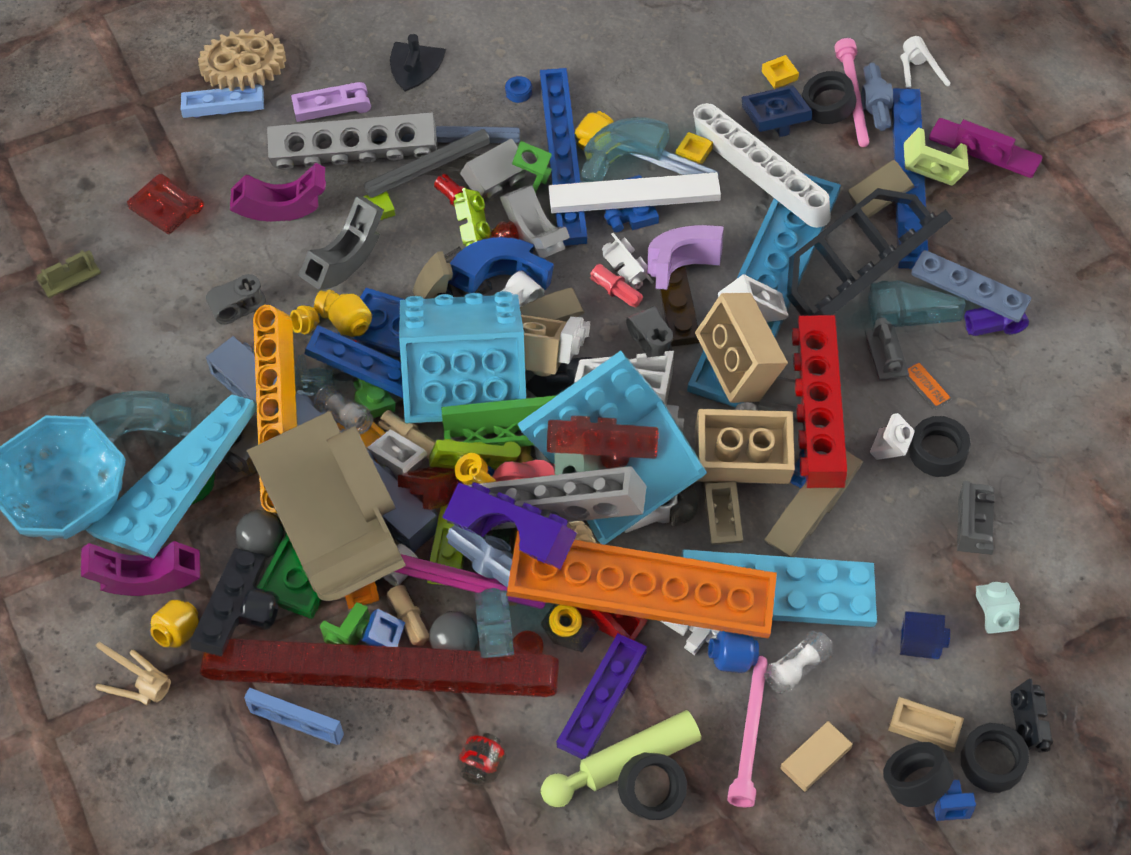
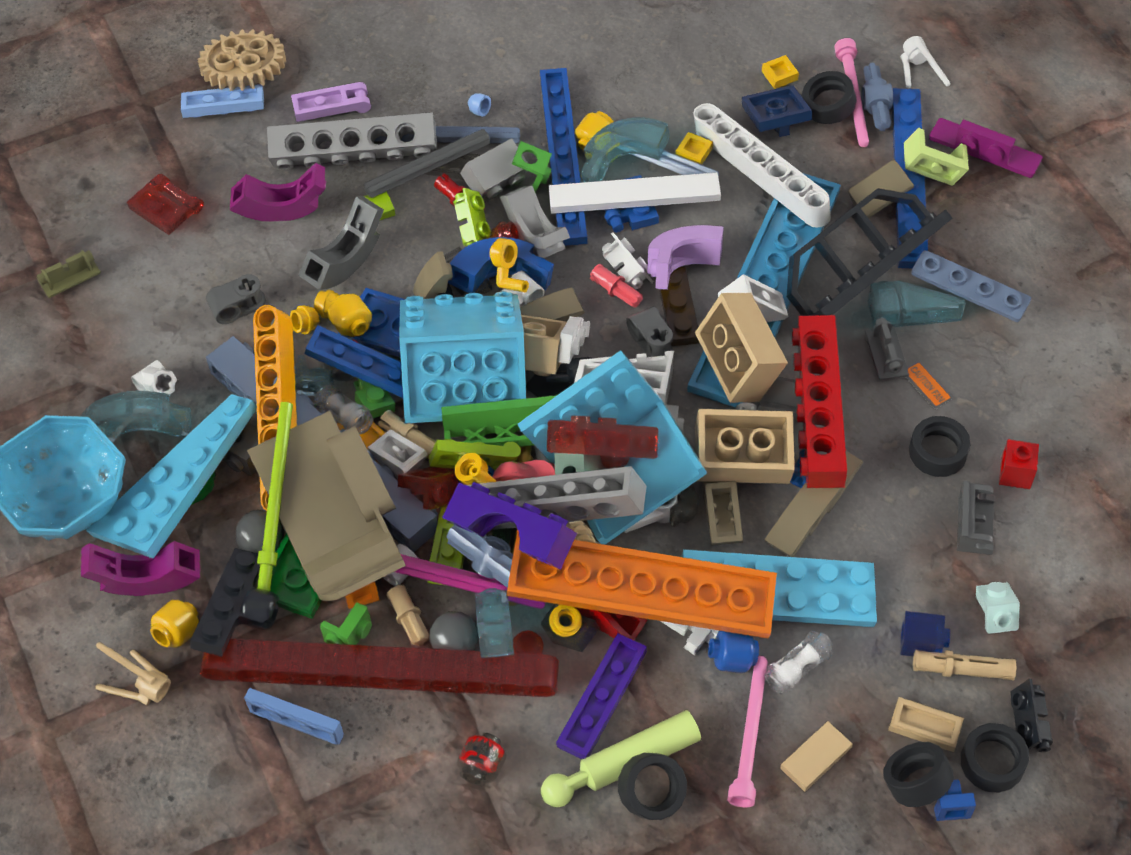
(155, 378): none -> white piece
(268, 557): none -> lime bar
(383, 629): tile -> none
(414, 63): black shield -> none
(479, 104): none -> light blue hinge
(503, 256): none -> yellow plate
(518, 89): blue tile -> none
(893, 439): white bracket -> none
(950, 663): none -> tan pin
(985, 321): dark purple piece -> none
(1018, 464): none -> red brick

